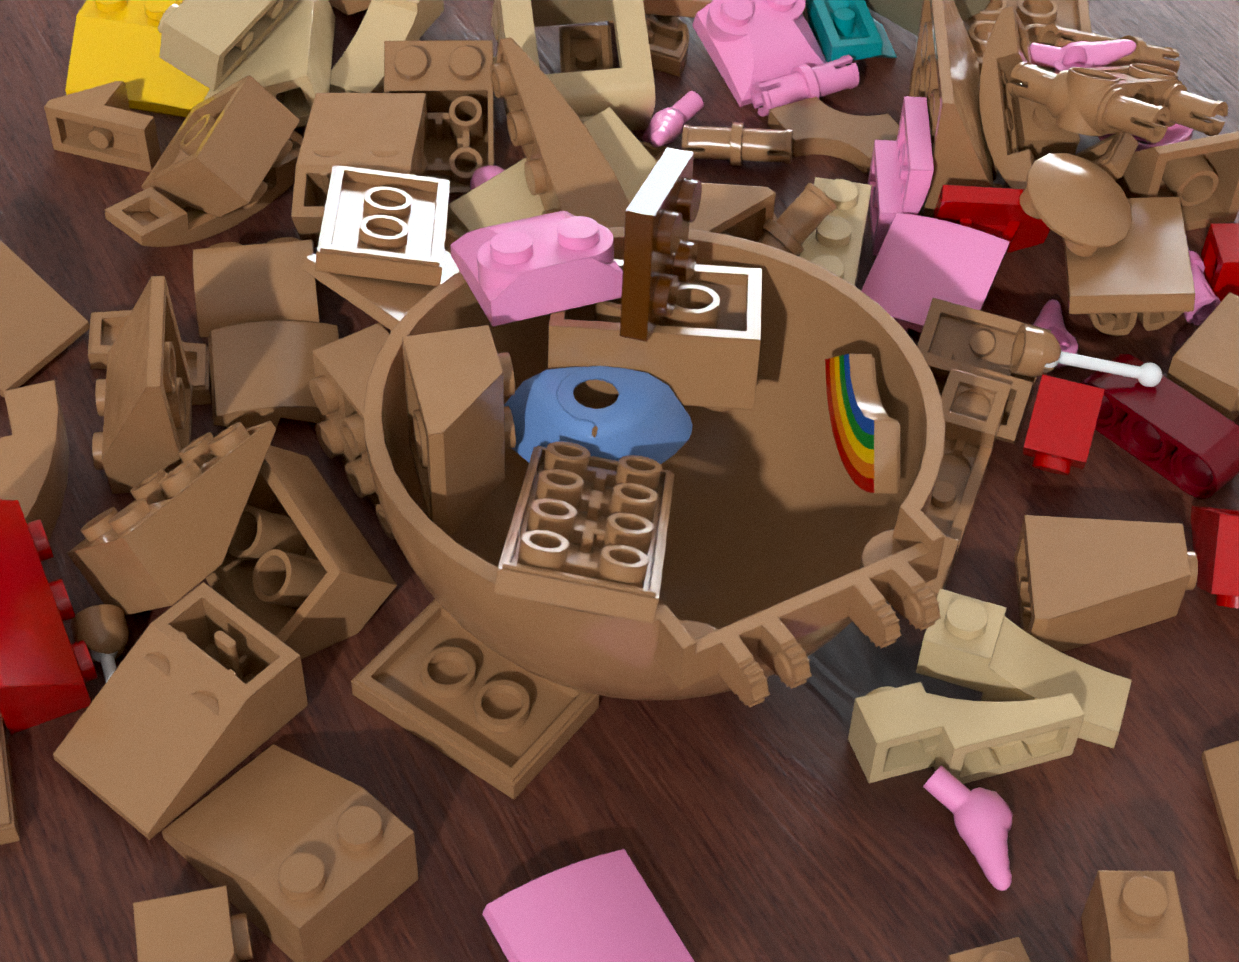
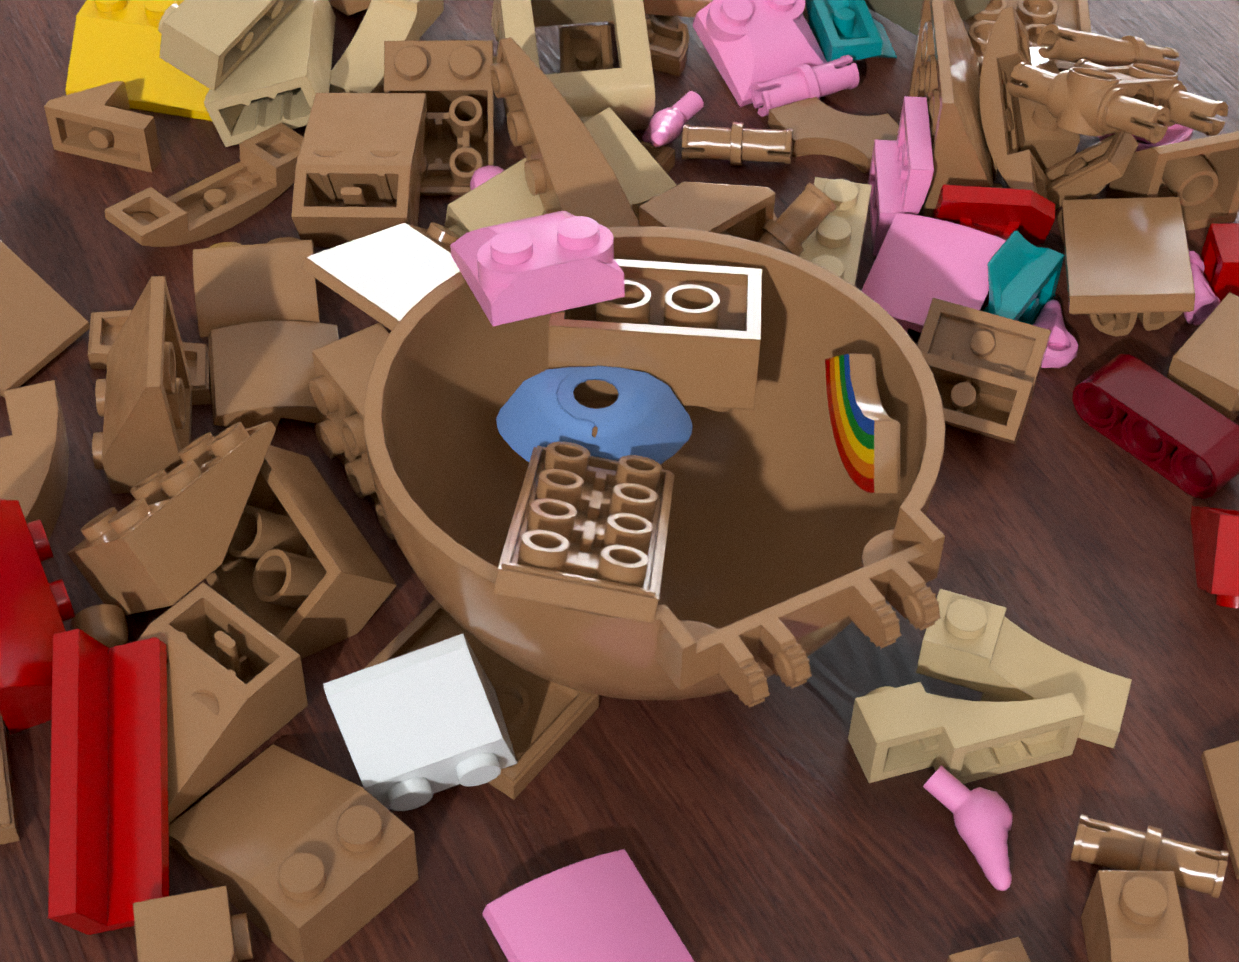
(107, 781): none -> red panel
(225, 150): medium nougat slope -> none
(384, 226): tile -> none
(422, 724): none -> white slope
(457, 419): medium nougat slope -> none
(657, 243): reddish brown plate -> none
(972, 421): medium nougat slope -> none
(1022, 279): none -> teal slope
(1039, 353): hinge -> none
(1062, 424): red brick -> none
(1077, 202): medium nougat dish -> none
(1080, 54): bright pink animal -> none
(1098, 577): medium nougat slope -> none
(1136, 850): none -> medium nougat pin

